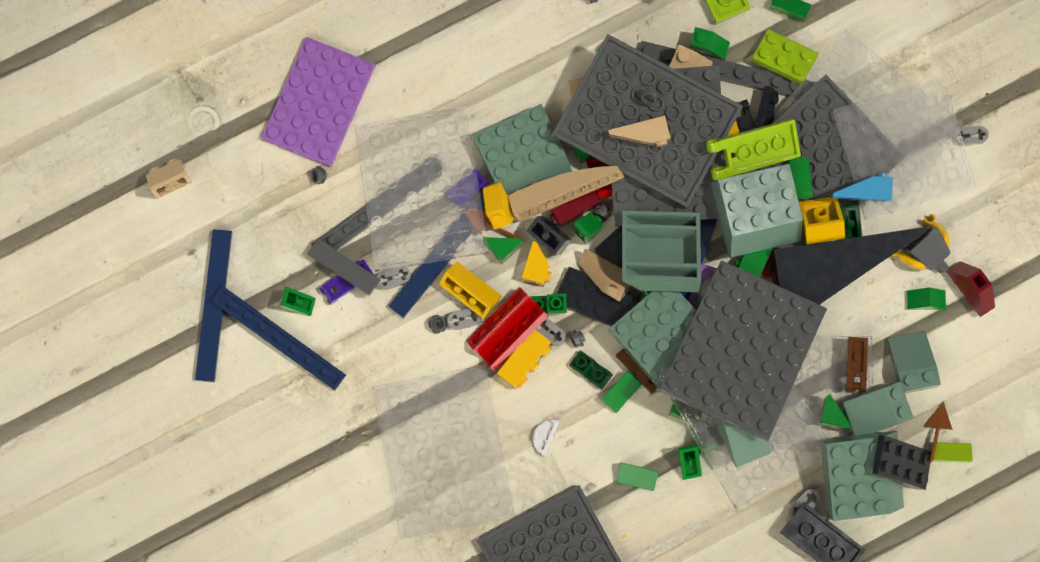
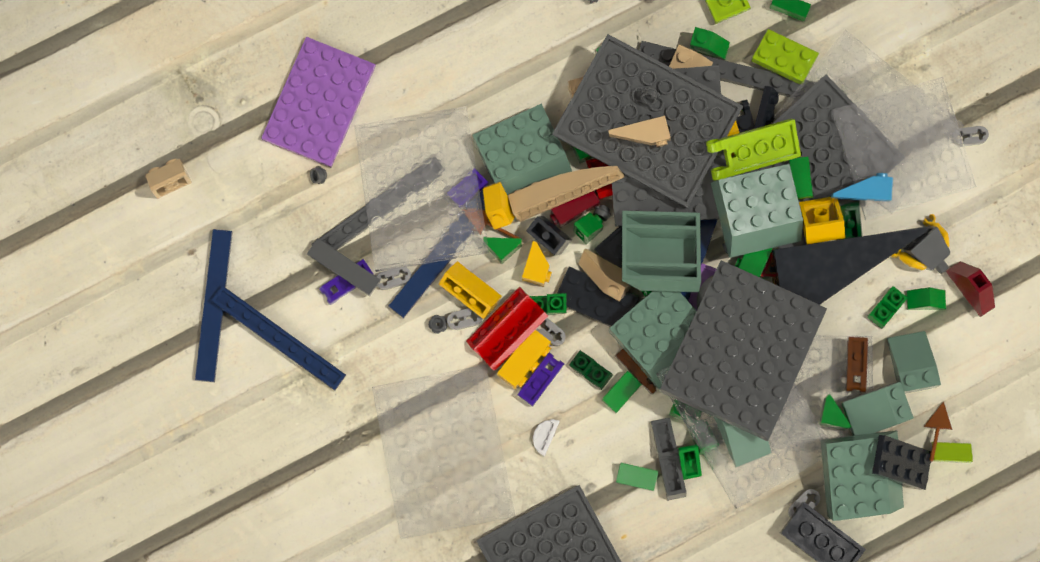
(297, 302): green slope -> none
(540, 380): none -> dark purple plate
(577, 338): dark grey plate -> none
(668, 459): none -> dark grey slope
(887, 307): none -> green slope

